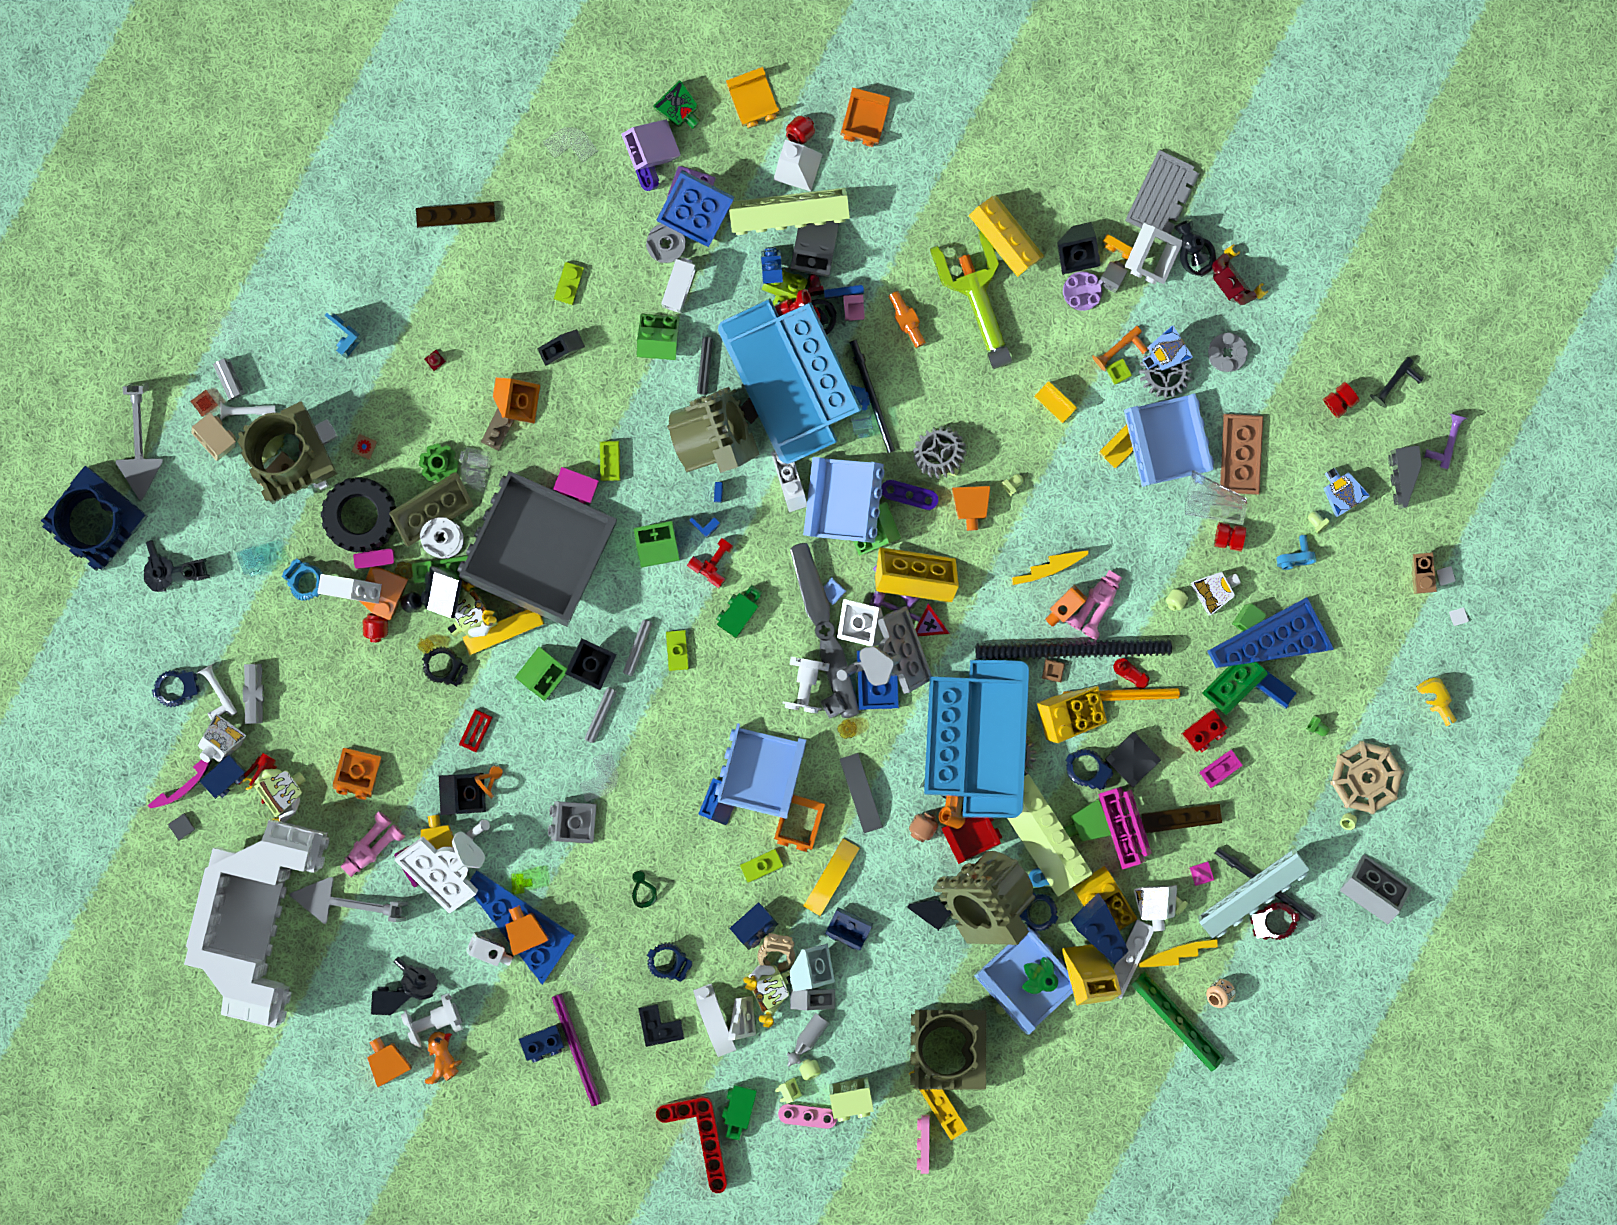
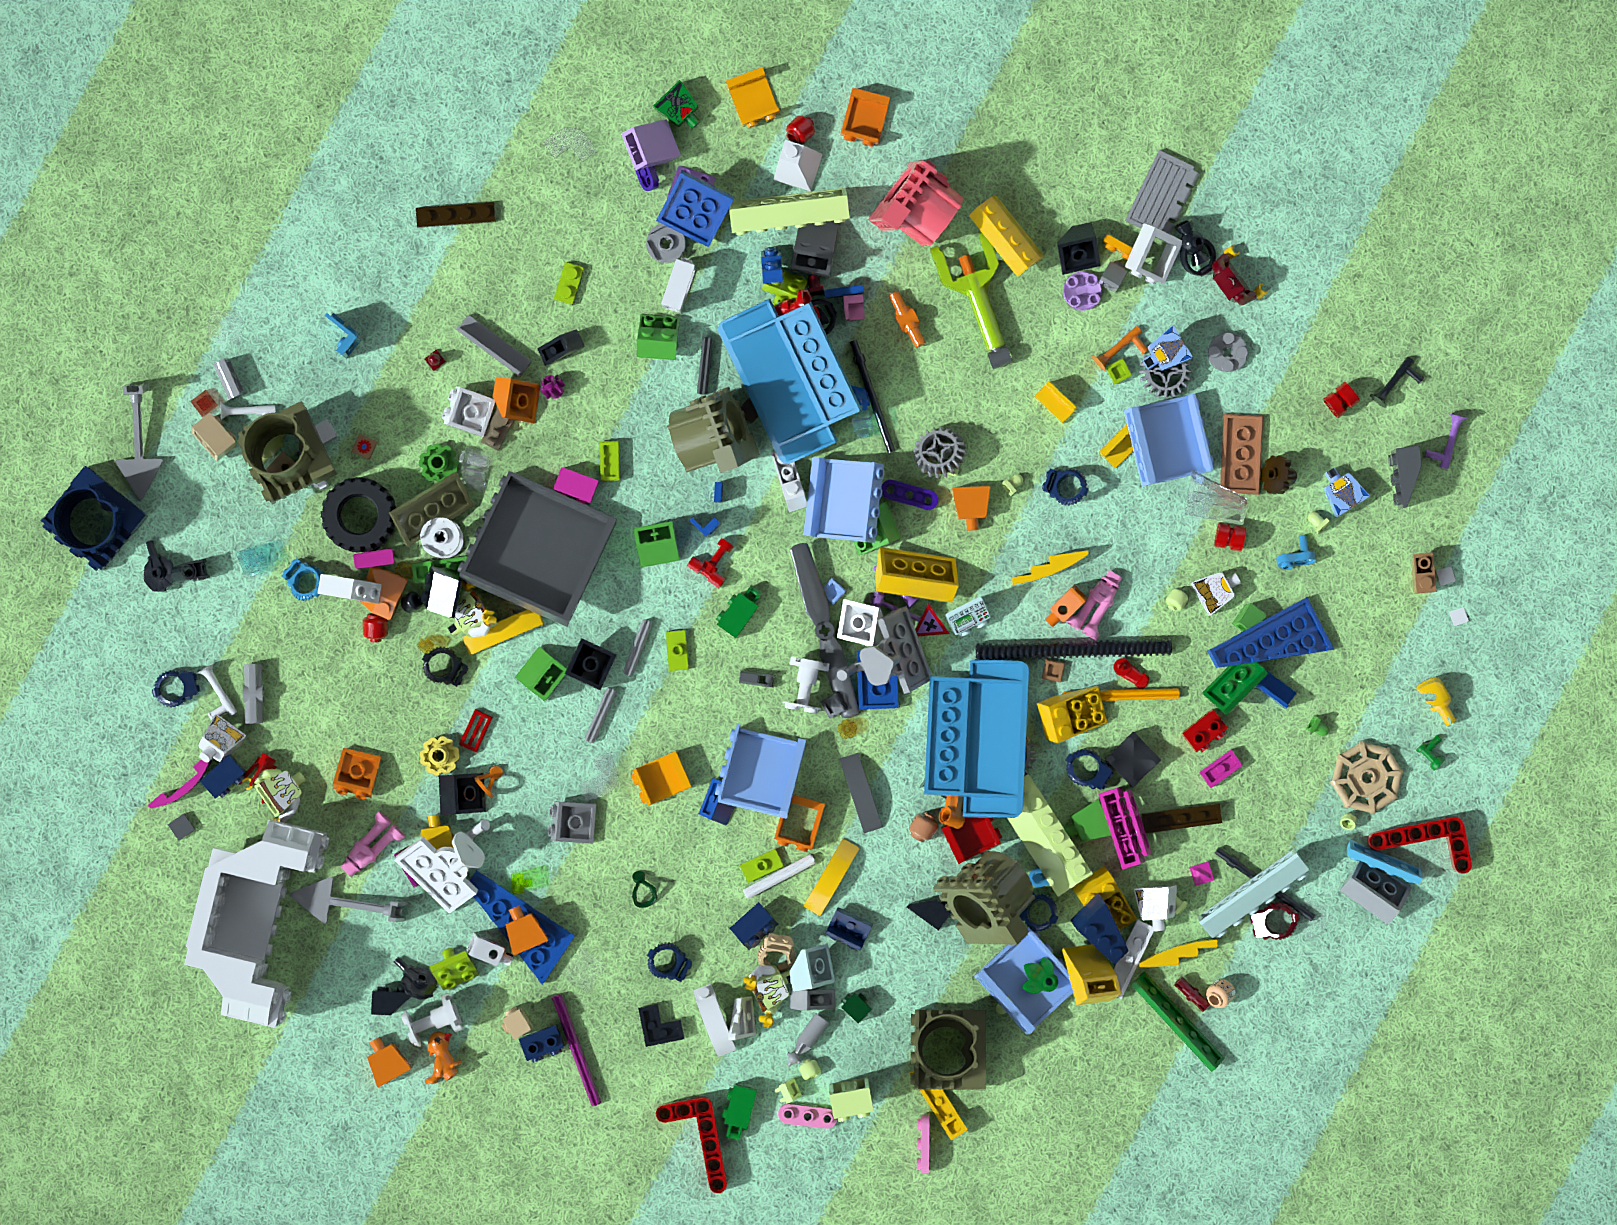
(429, 758): none -> light yellow plant
(453, 969): none -> lime plate
(468, 411): none -> white plate
(494, 345): none -> light grey panel
(516, 1022): none -> tan brick
(552, 386): none -> magenta gear
(661, 778): none -> light orange panel
(752, 678): none -> dark grey bar
(779, 876): none -> white axle
(856, 1006): none -> dark green brick
(918, 204): none -> coral hose
(967, 616): none -> slope
(1059, 476): none -> dark blue piece
(1192, 993): none -> dark red pin
(1278, 475): none -> dark brown plant
(1385, 862): none -> medium azure plate
(1425, 835): none -> red beam
(1426, 750): none -> green piece

